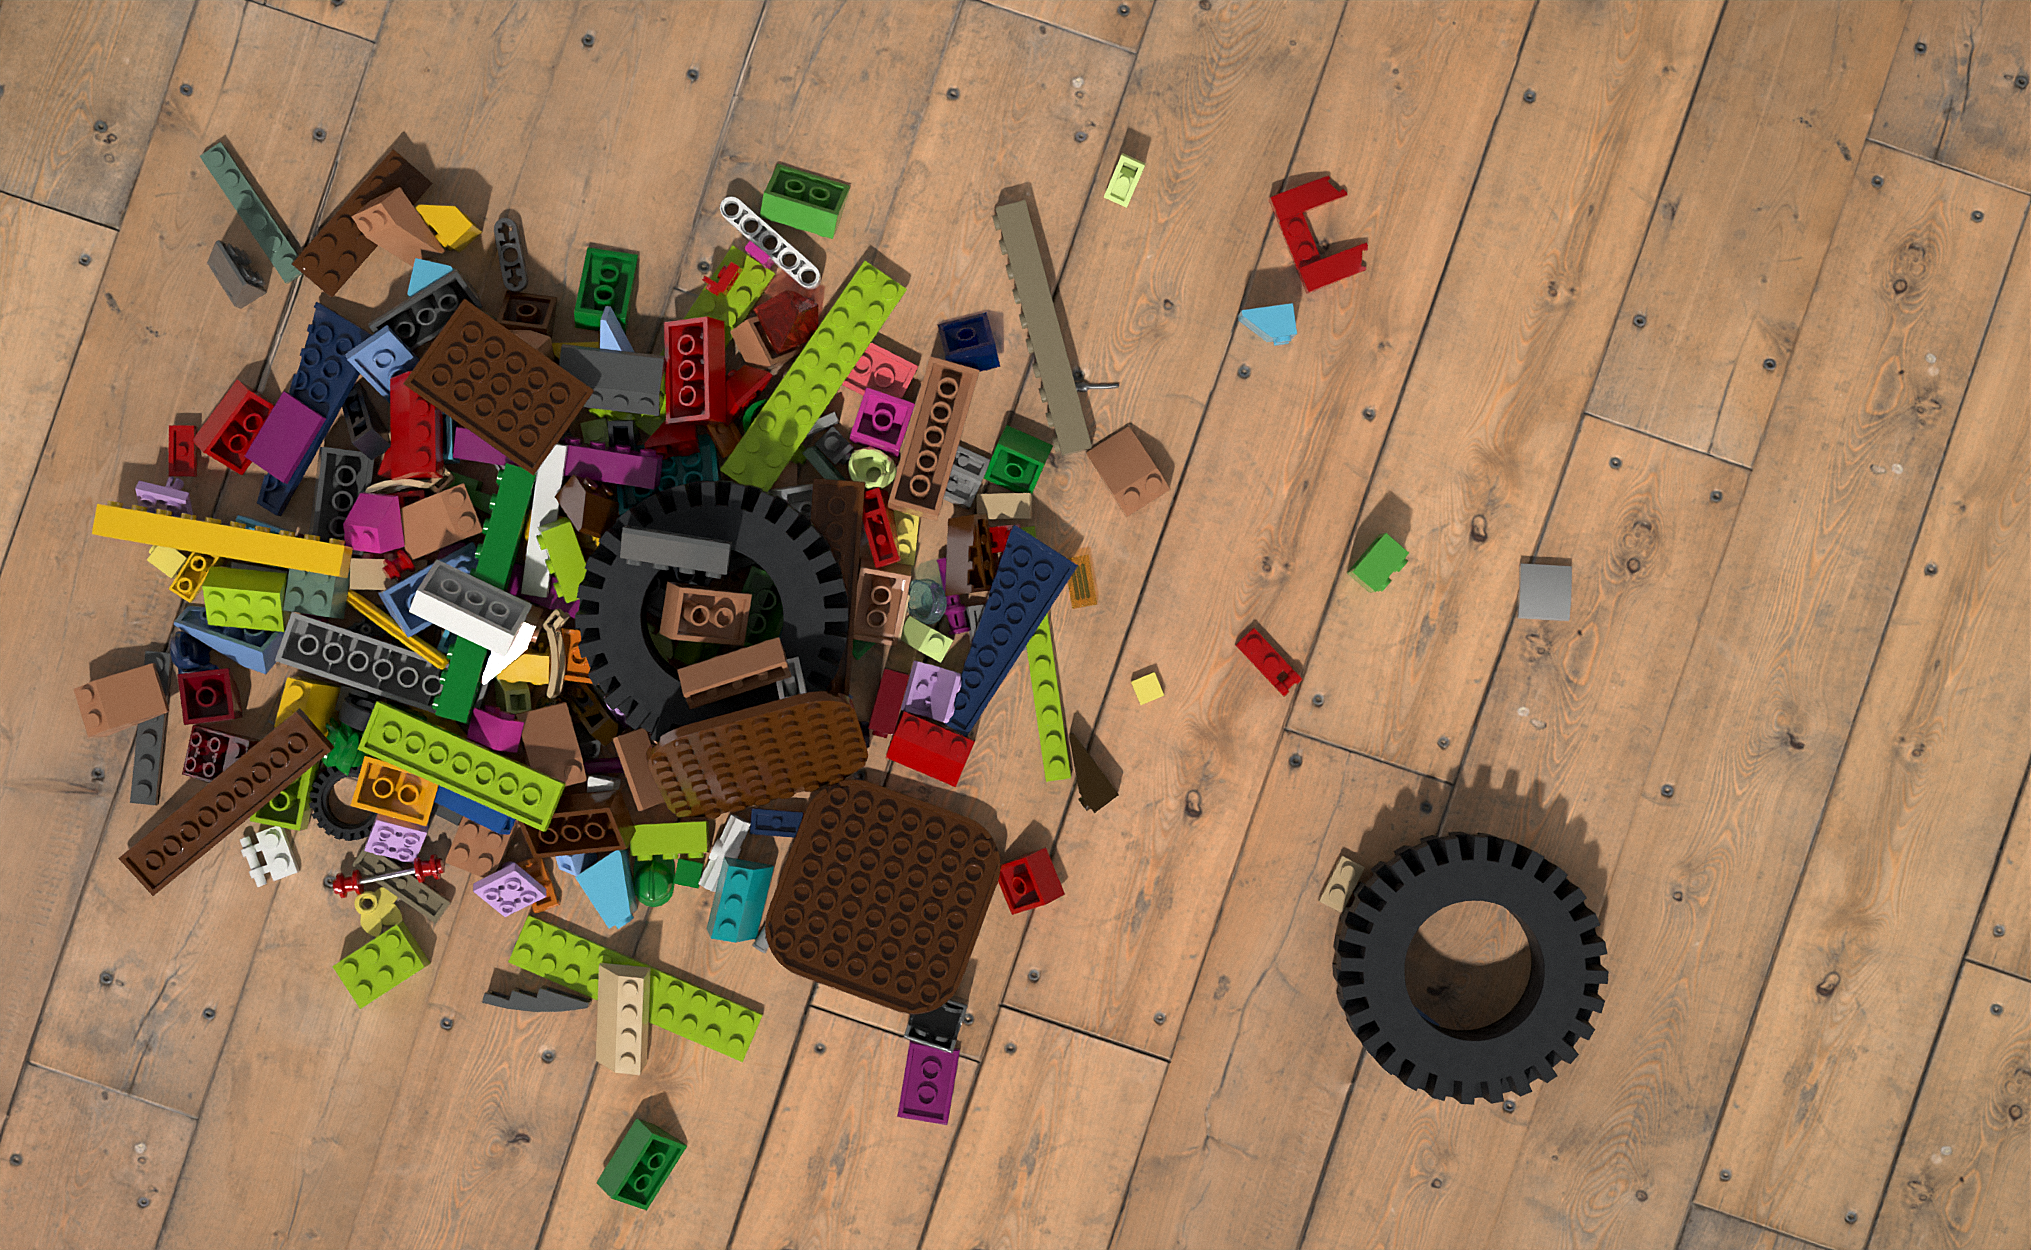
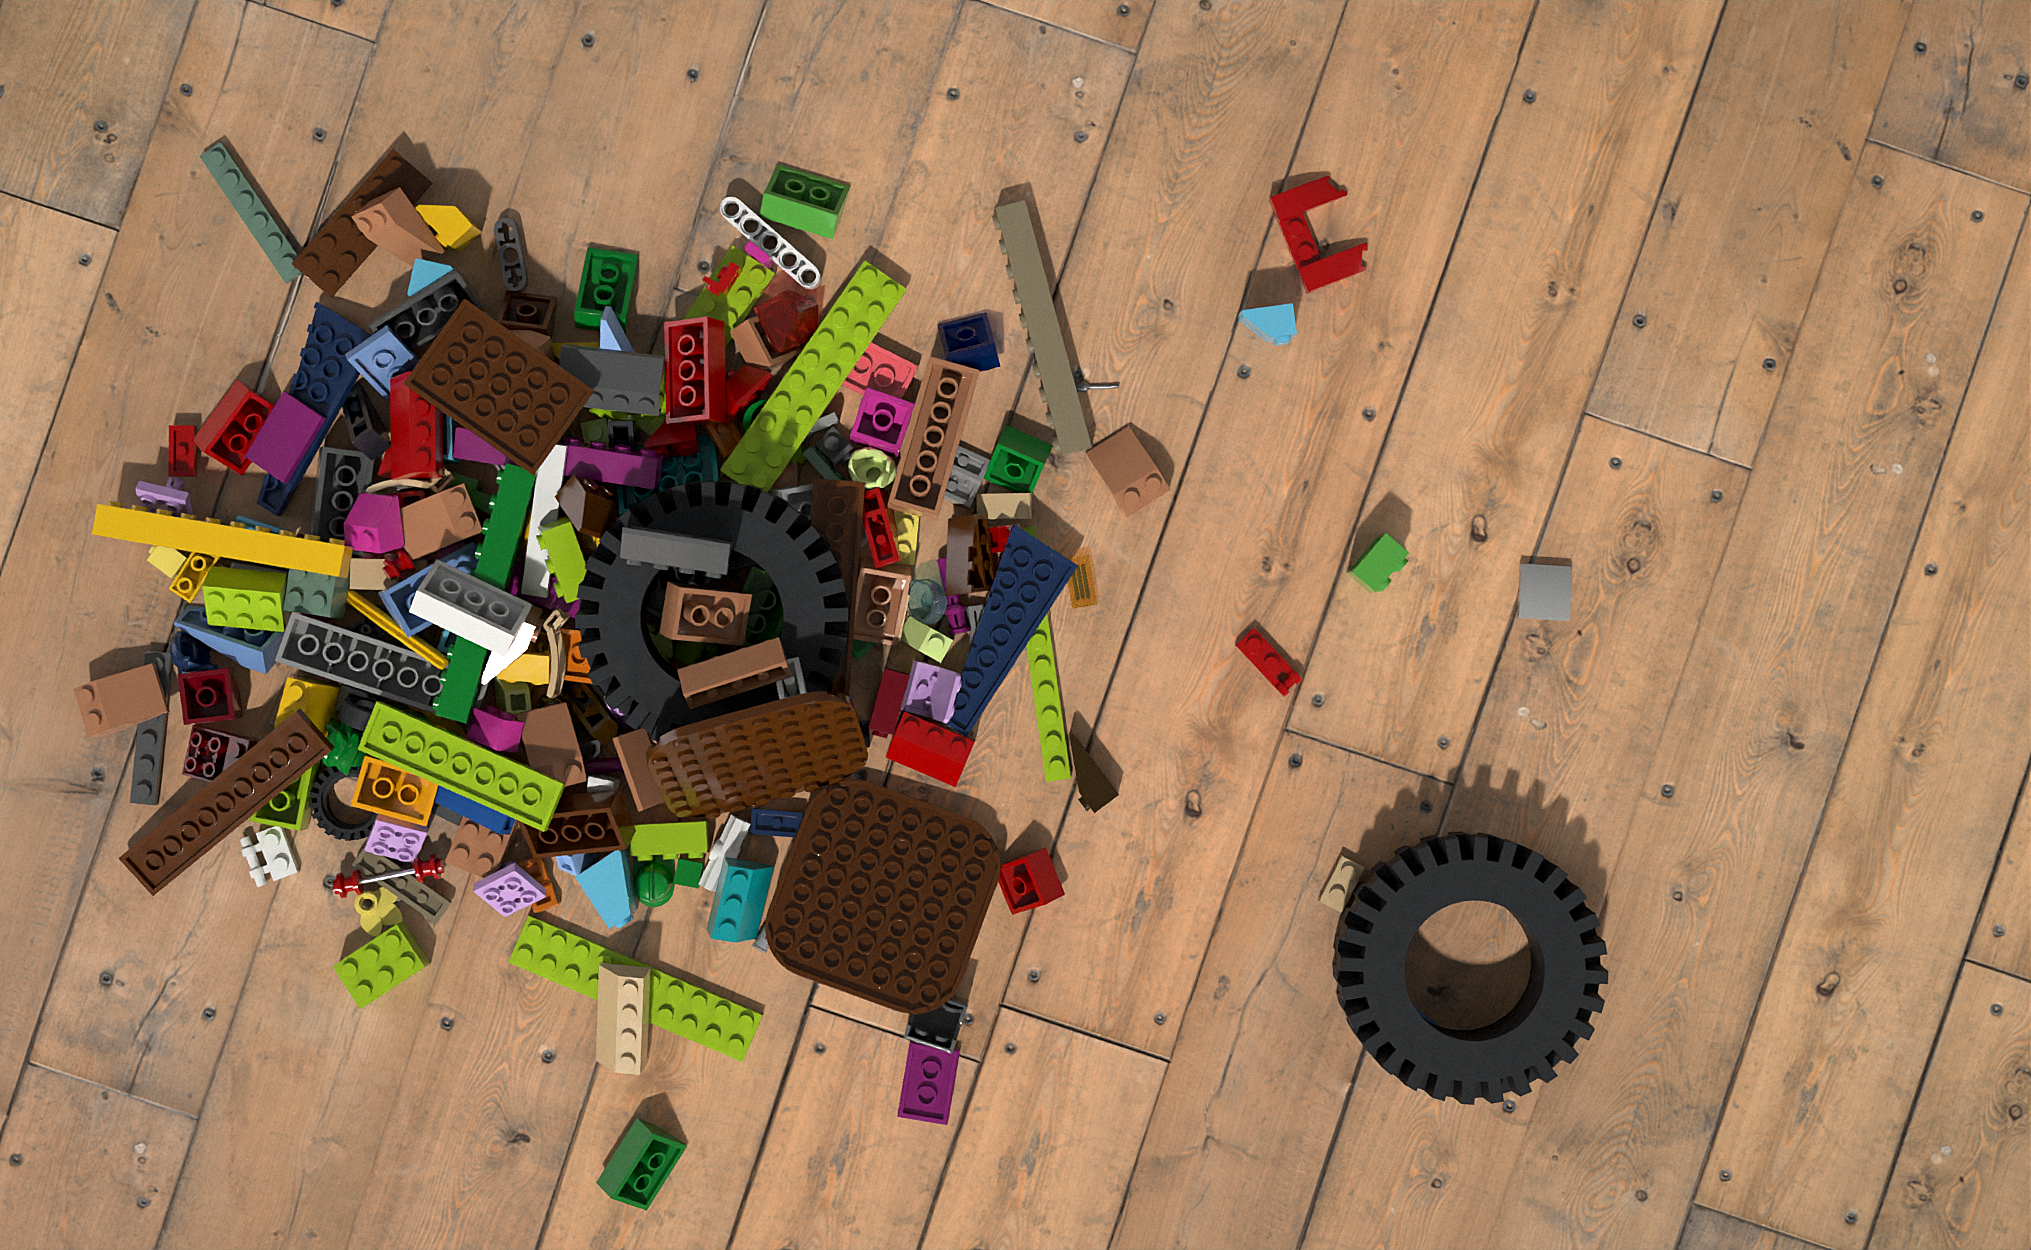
(235, 274): dark grey slope -> none
(546, 1000): dark grey slope -> none
(1124, 180): yellowish green slope -> none
(1147, 688): light yellow tile -> none

